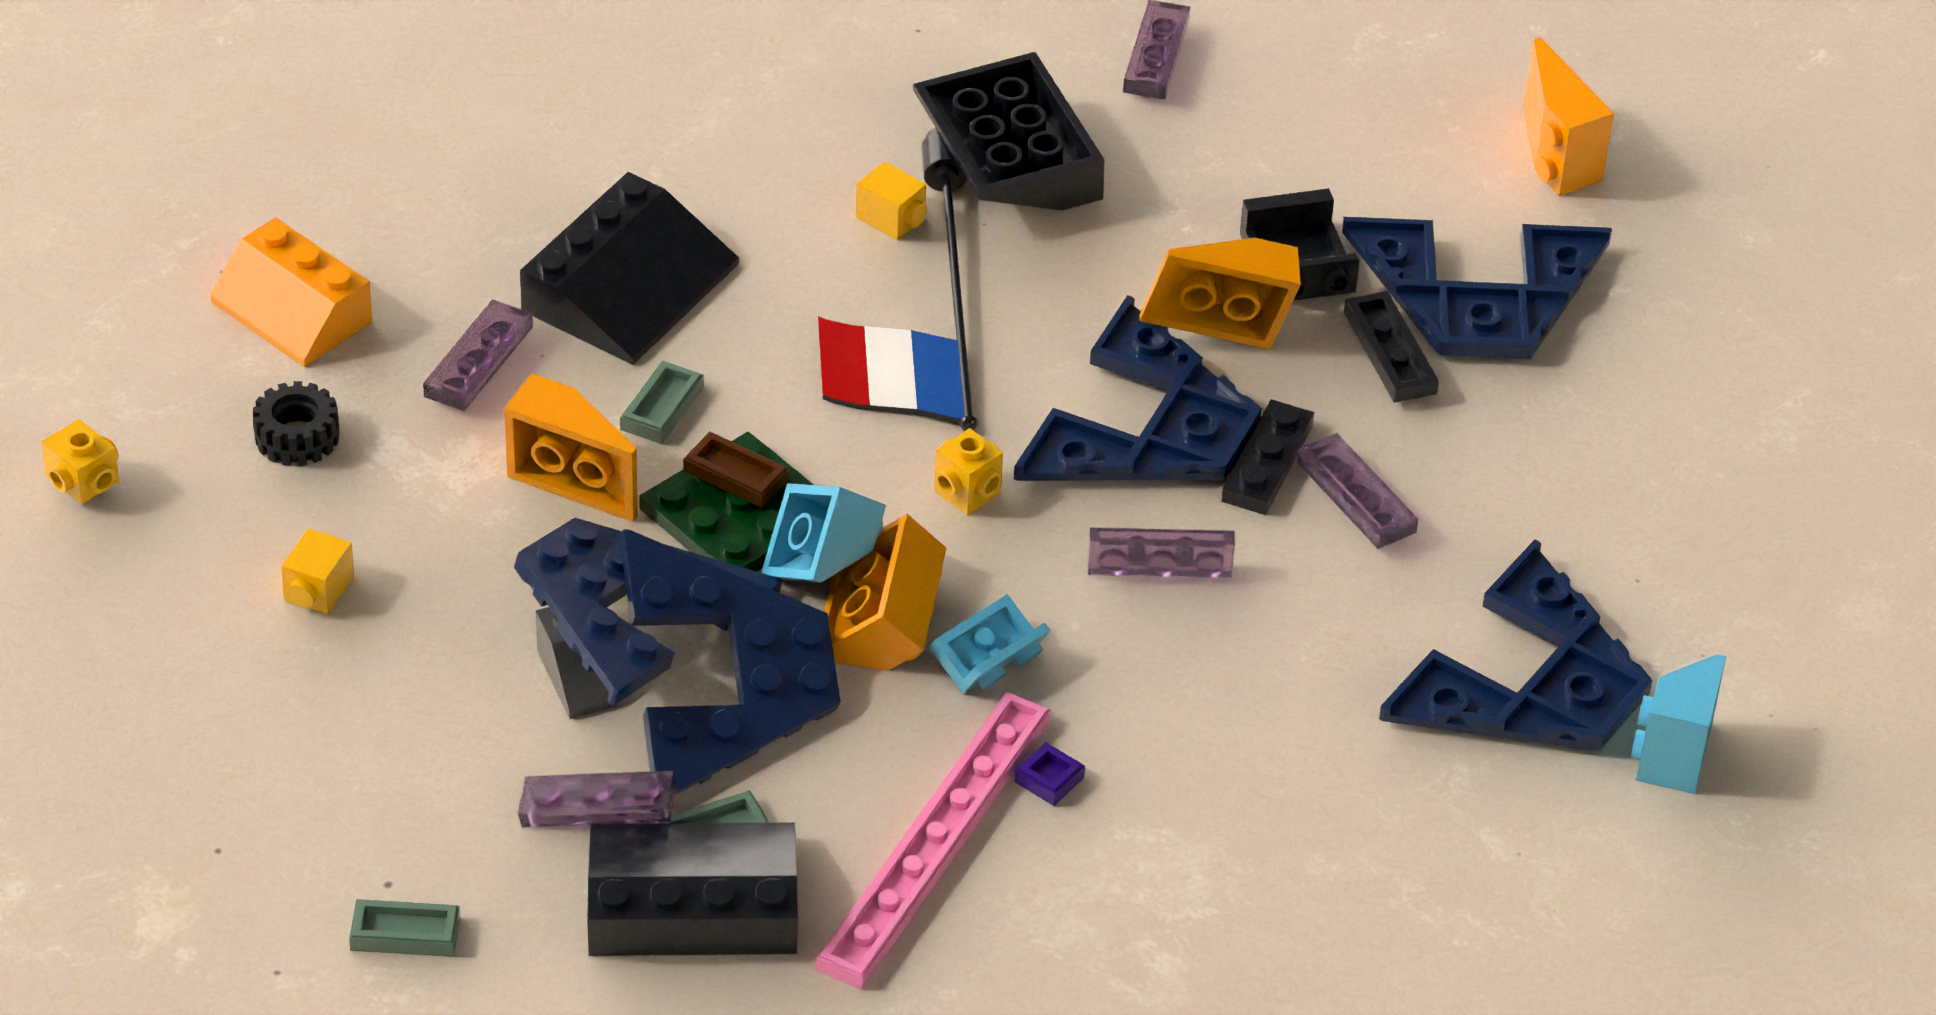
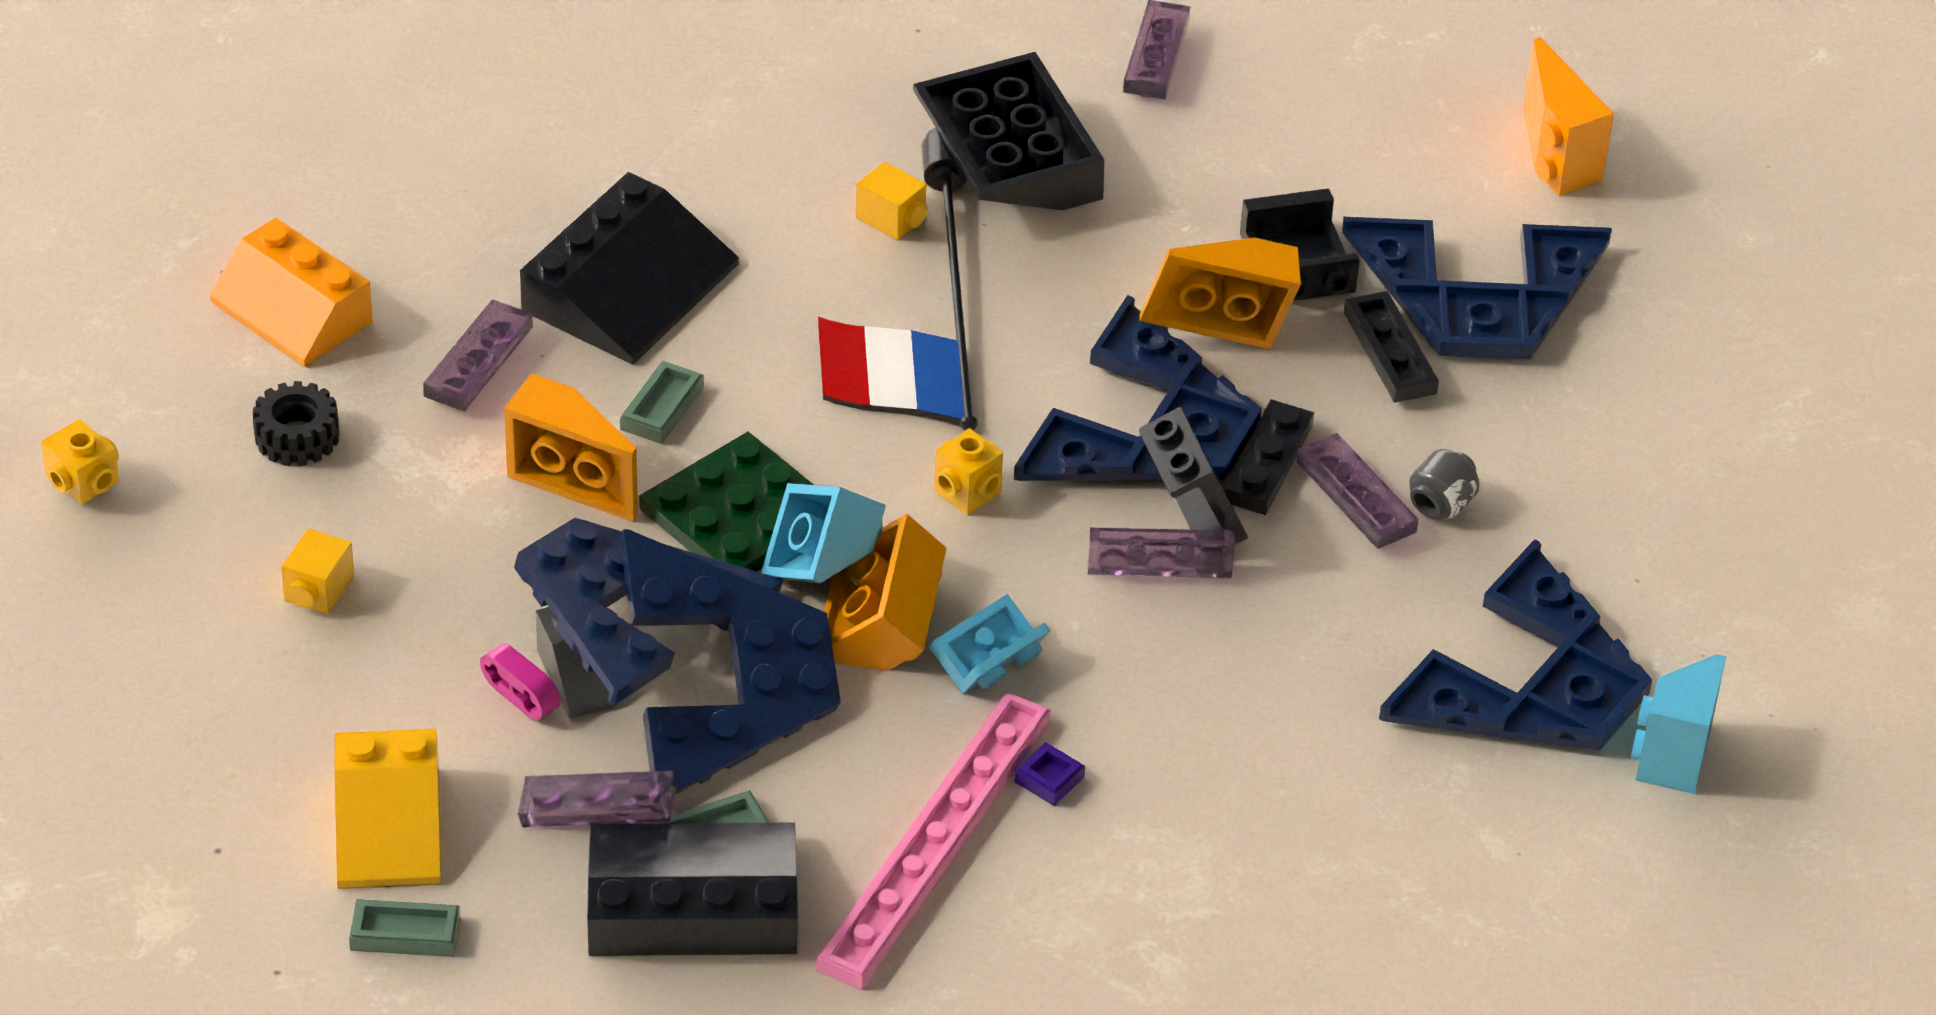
(387, 808): none -> yellow slope
(520, 681): none -> dark pink beam
(736, 469): reddish brown tile -> none
(1190, 475): none -> black panel
(1444, 484): none -> dark grey head

